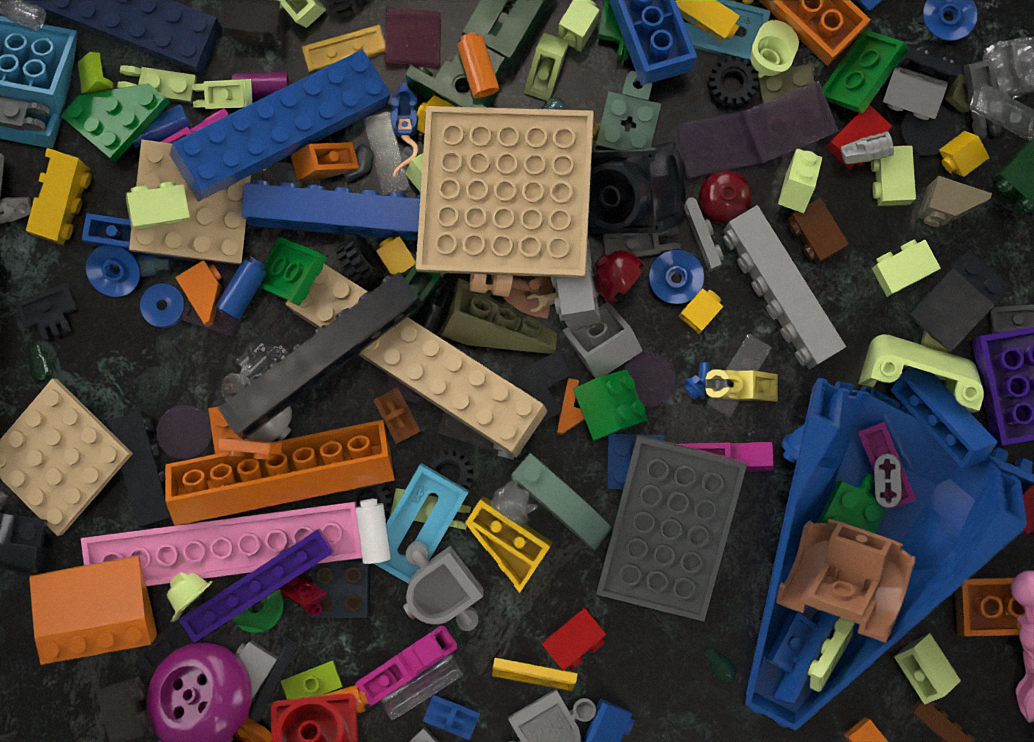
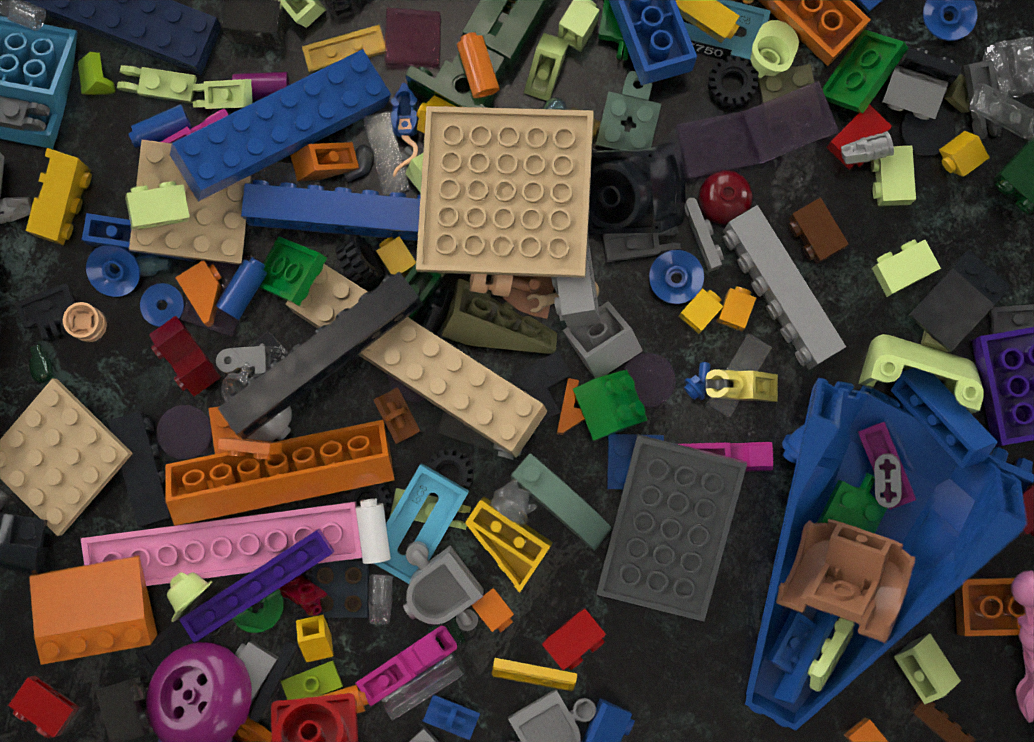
(43, 707): none -> red brick
(84, 322): none -> light nougat wheel
(115, 116): green plate -> none
(183, 353): none -> dark red brick
(233, 359): none -> light grey leg
(314, 638): none -> yellow brick
(380, 598): none -> clear hinge
(494, 611): none -> orange brick
(616, 274): dark red cylinder -> none
(710, 50): none -> black sticker
(720, 666): clear green cylinder -> none
(736, 308): none -> light orange brick
(800, 180): yellowish green brick -> none
(949, 200): dark tan slope -> none

